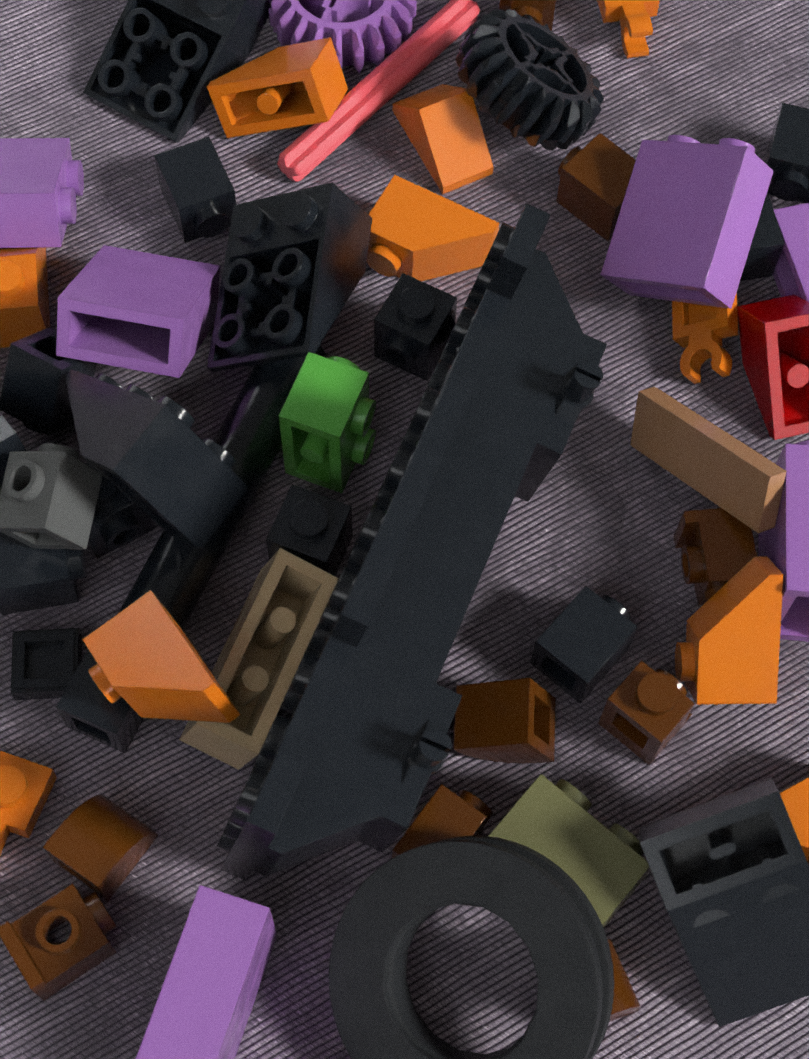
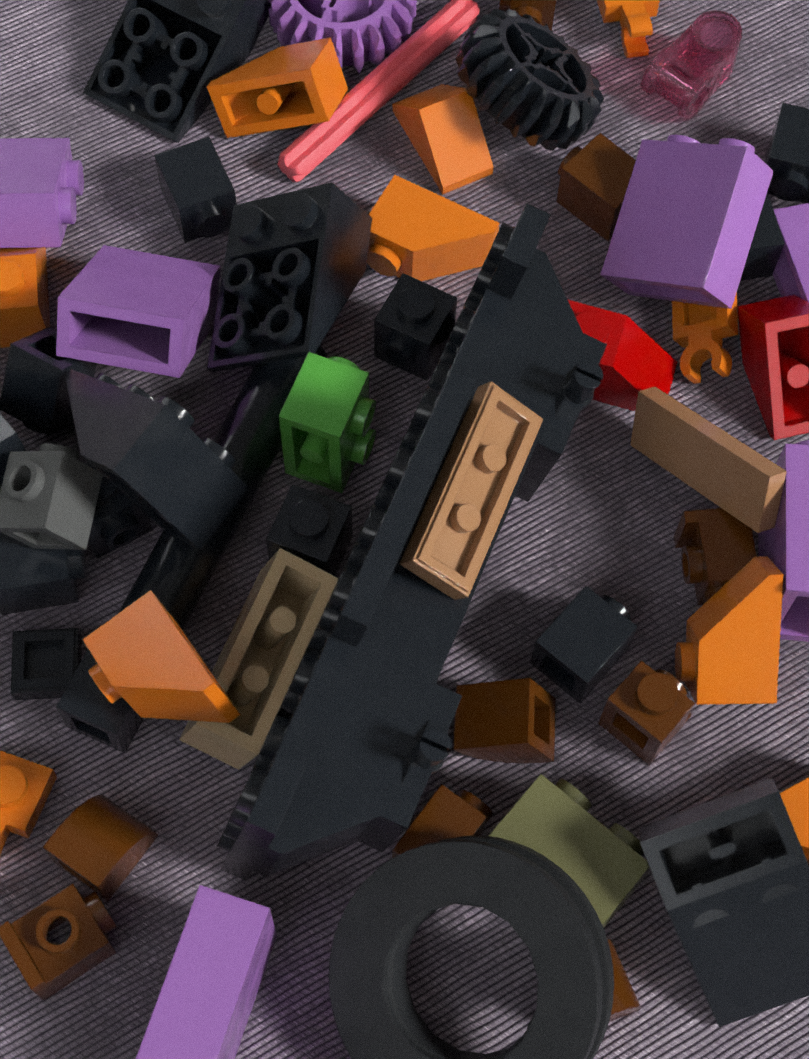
(472, 491): none -> medium nougat tile
(630, 358): none -> red slope
(695, 63): none -> clear pink piece

